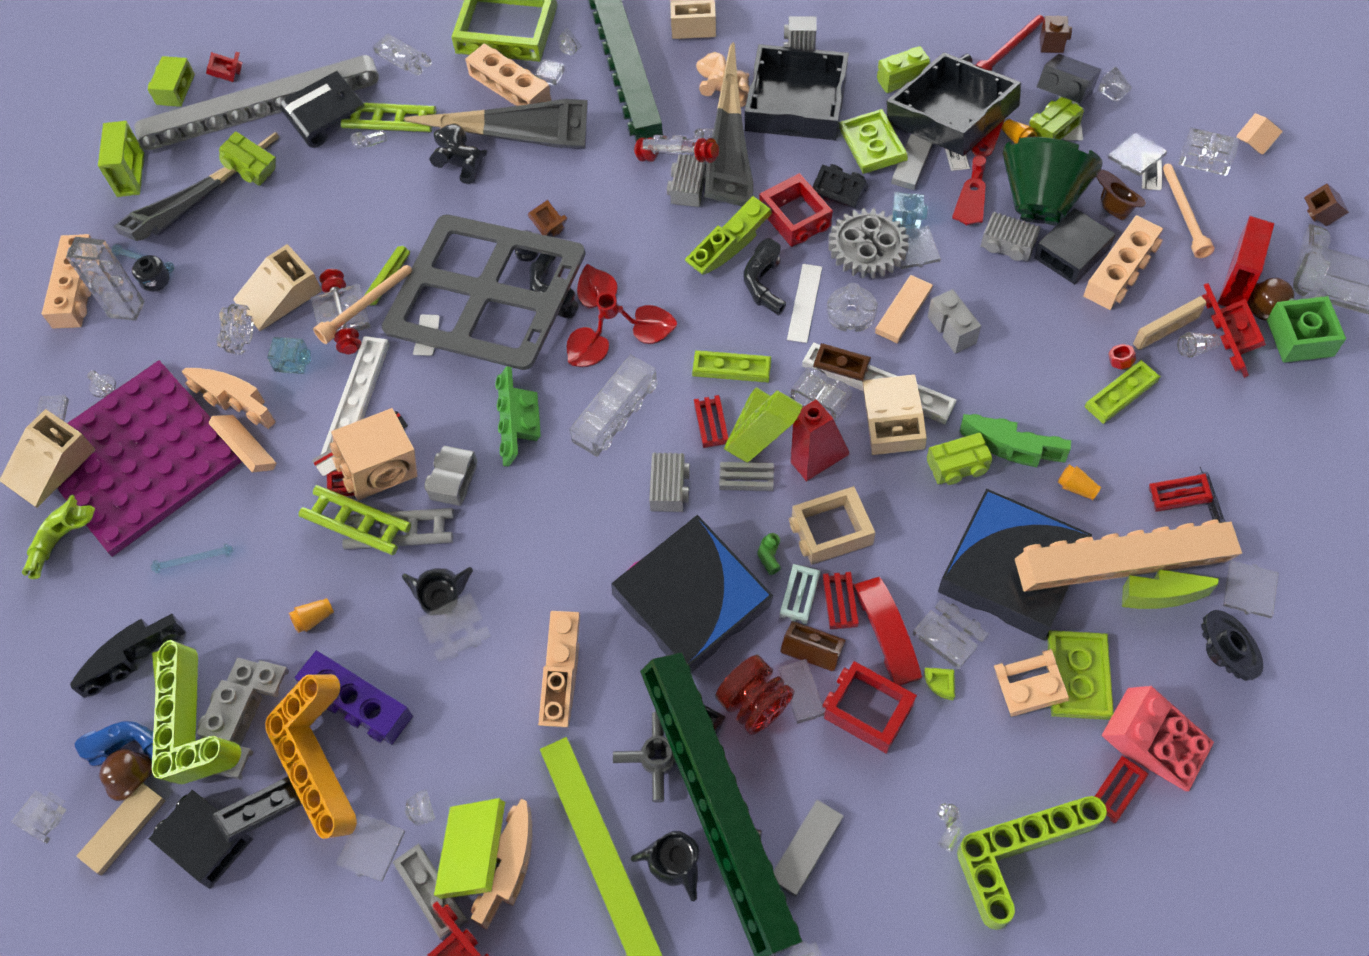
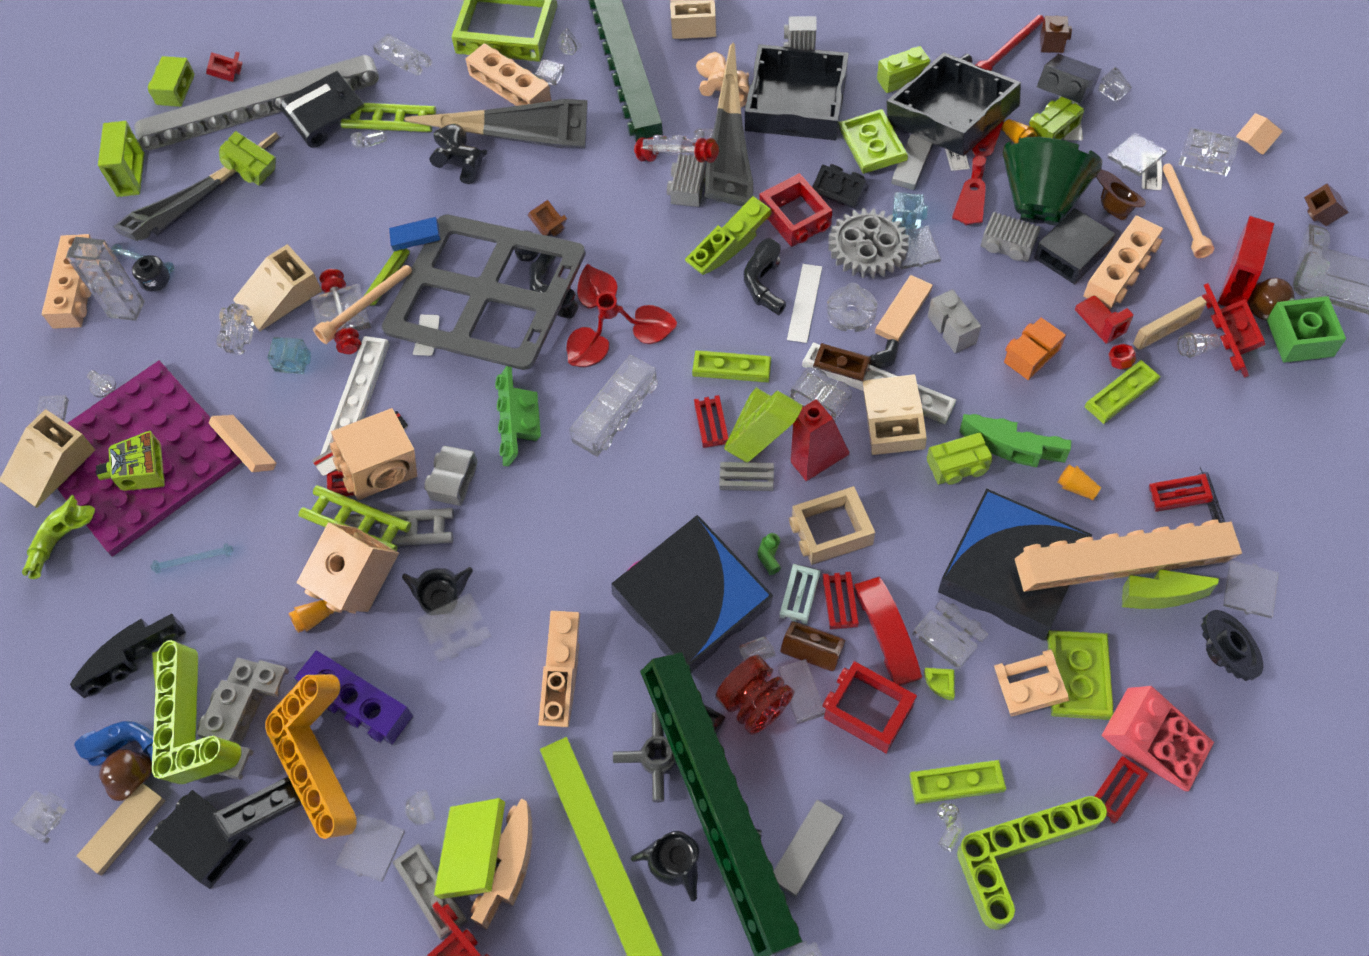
(134, 463): none -> lime torso
(229, 391): light nougat slope -> none
(347, 568): none -> light nougat brick
(414, 234): none -> blue tile
(667, 482): light grey brick -> none
(758, 646): none -> clear tile
(886, 357): none -> black arm
(957, 782): none -> lime tile
(1033, 348): none -> orange piece
(1102, 321): none -> red bracket

